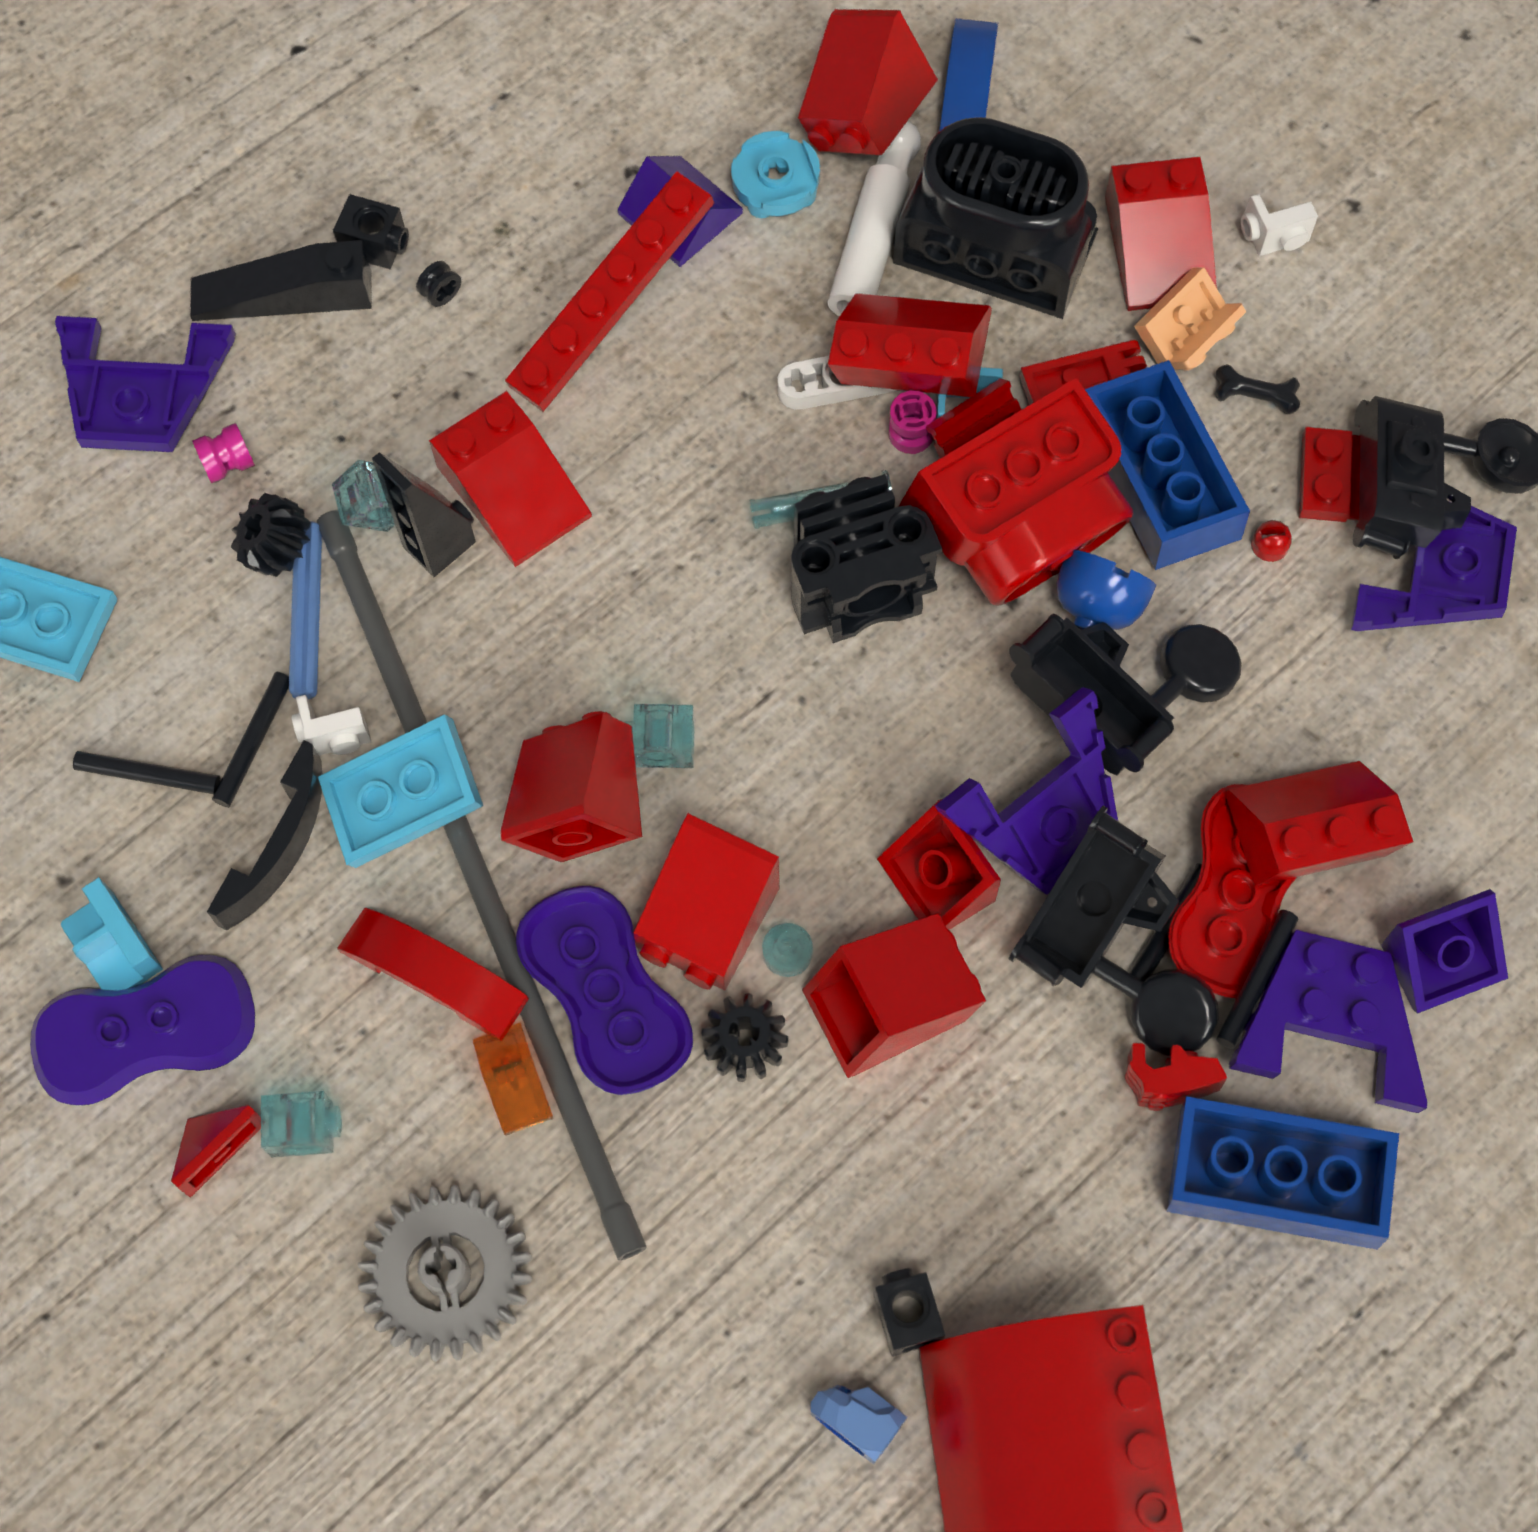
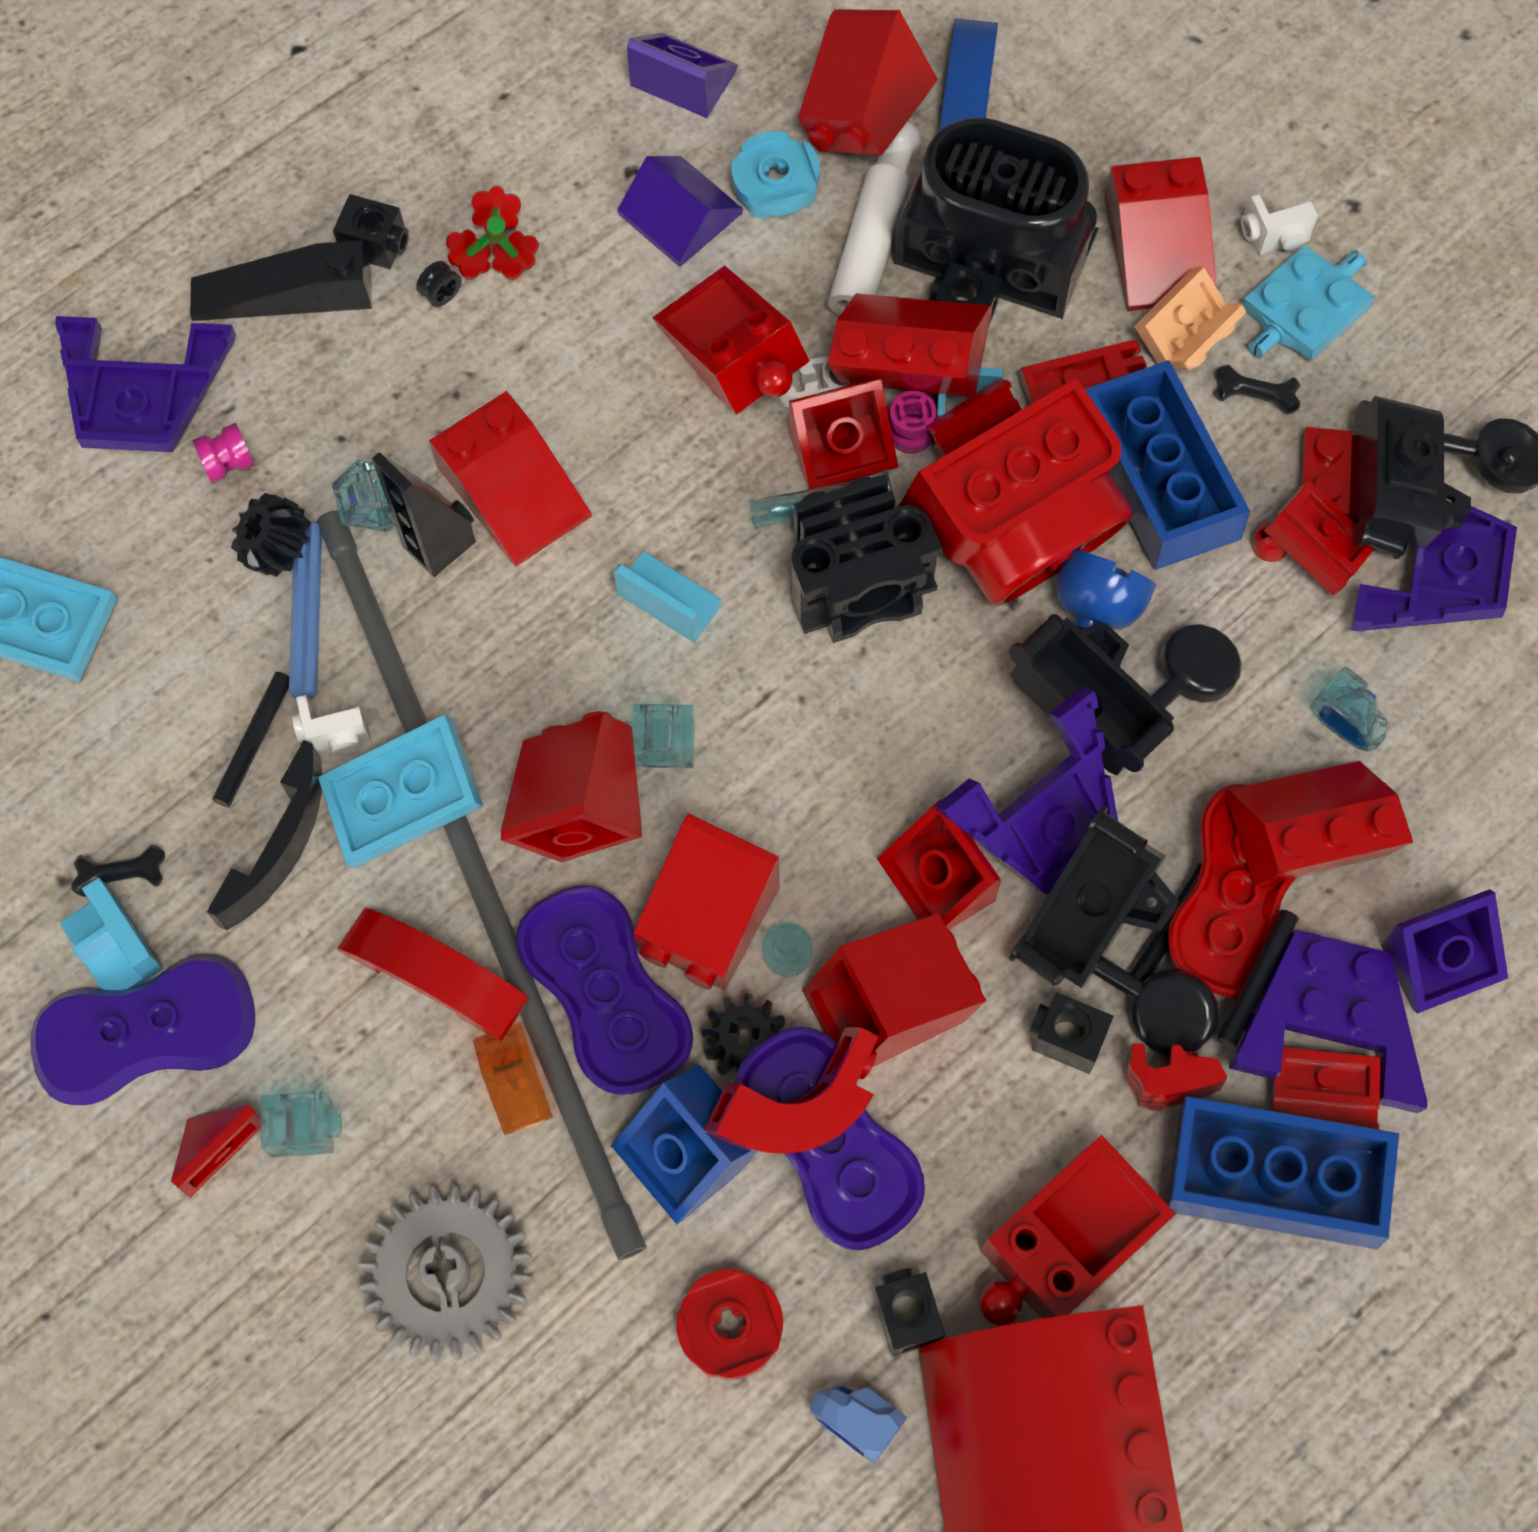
(143, 866): none -> black piece
(145, 772): black bar -> none
(496, 213): none -> red plant
(609, 291): red plate -> none
(667, 595): none -> medium azure panel
(672, 1151): none -> blue slope
(678, 72): none -> dark purple slope
(702, 1310): none -> red plate
(734, 340): none -> red slope
(805, 1123): none -> red arch
(842, 434): none -> red slope
(859, 1183): none -> dark purple plate
(968, 283): none -> black brick
(1079, 1228): none -> red slope
(1090, 1021): none -> black brick
(1307, 303): none -> medium azure plate
(1319, 537): none -> red plate
(1328, 1087): none -> red plate
(1351, 711): none -> clear light blue rock

